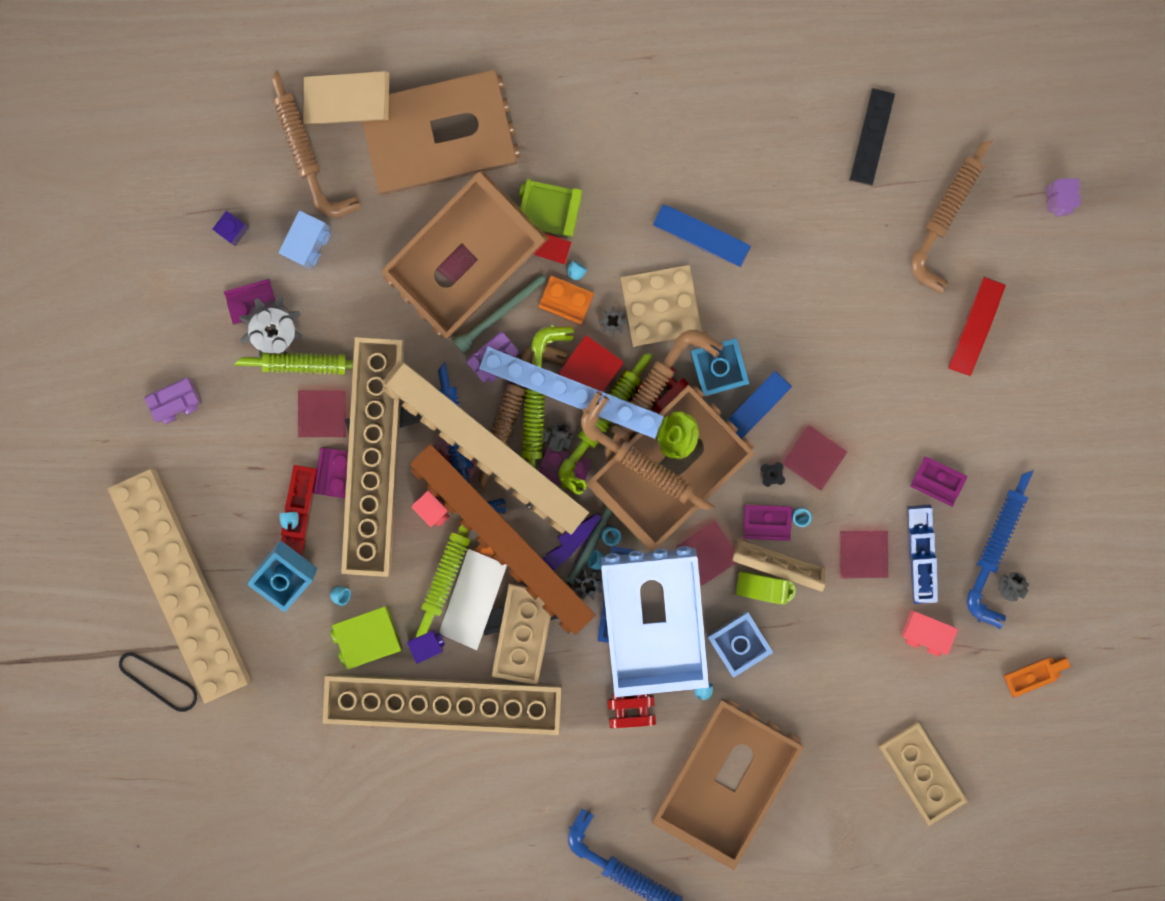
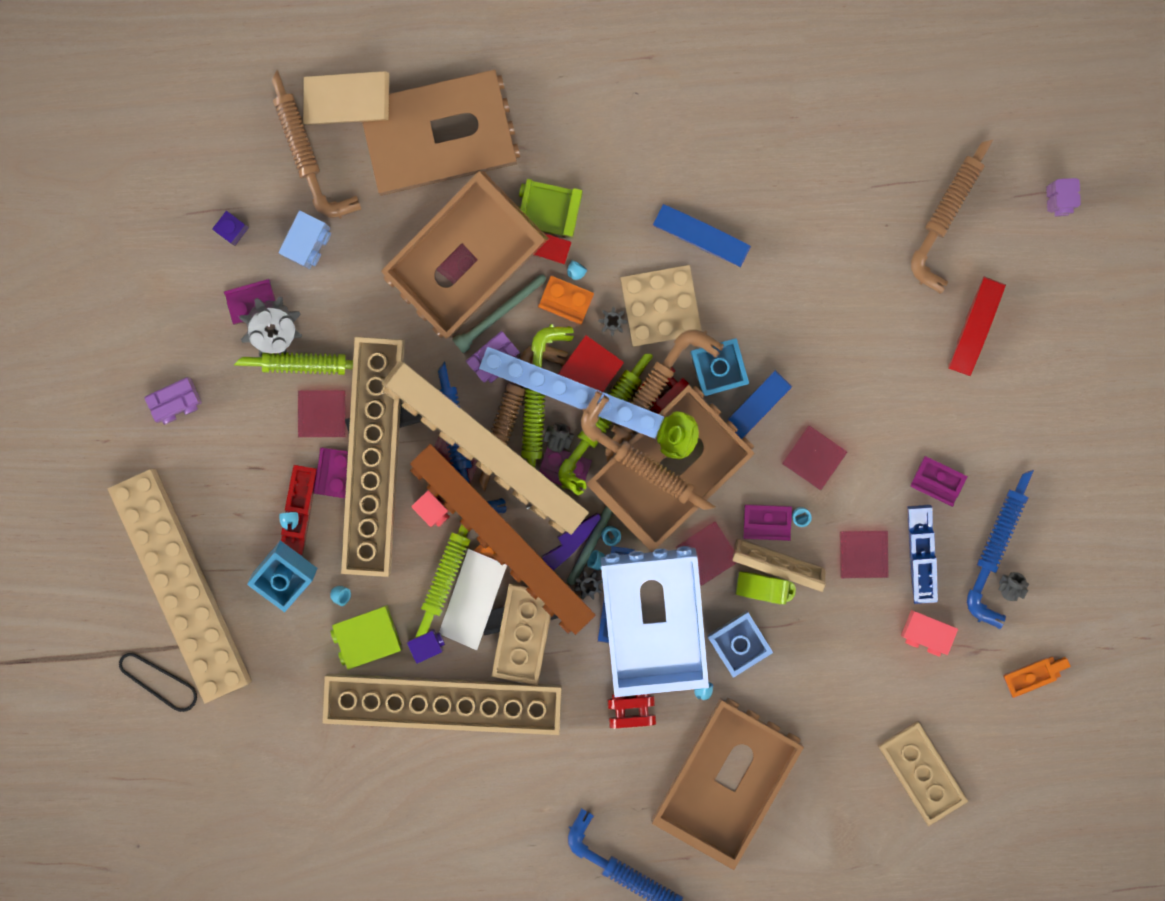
(768, 469): black plate -> none
(872, 137): black plate -> none

